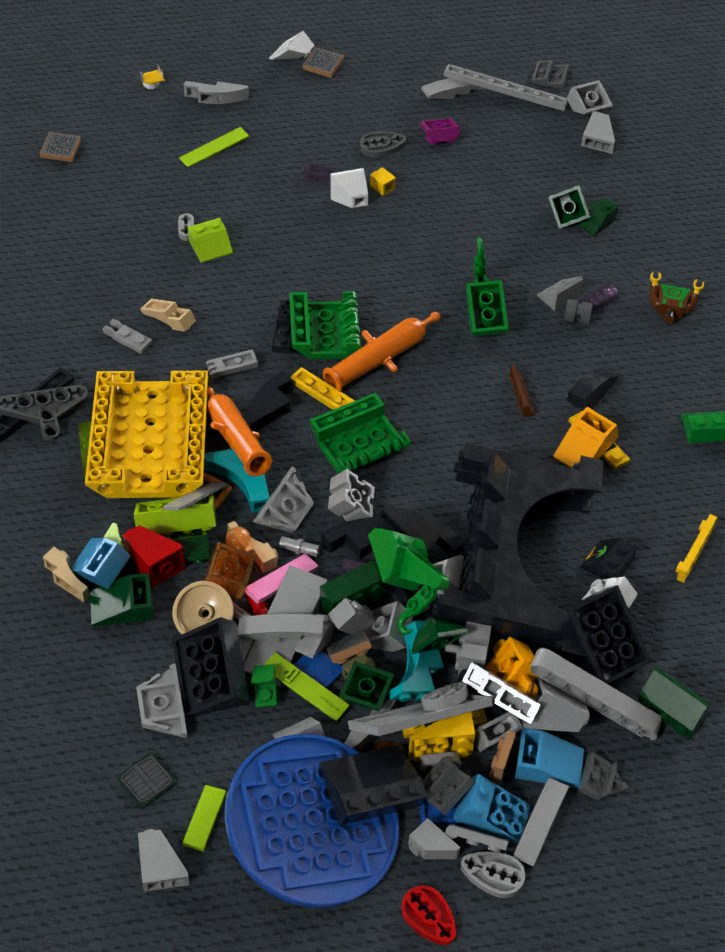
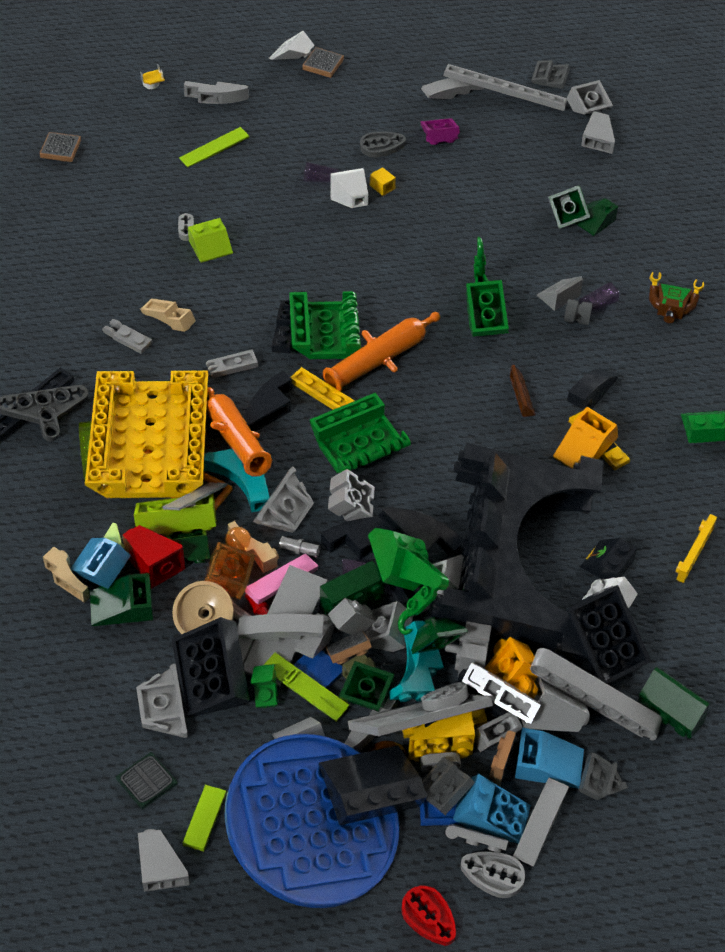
(432, 842): light grey slope -> none

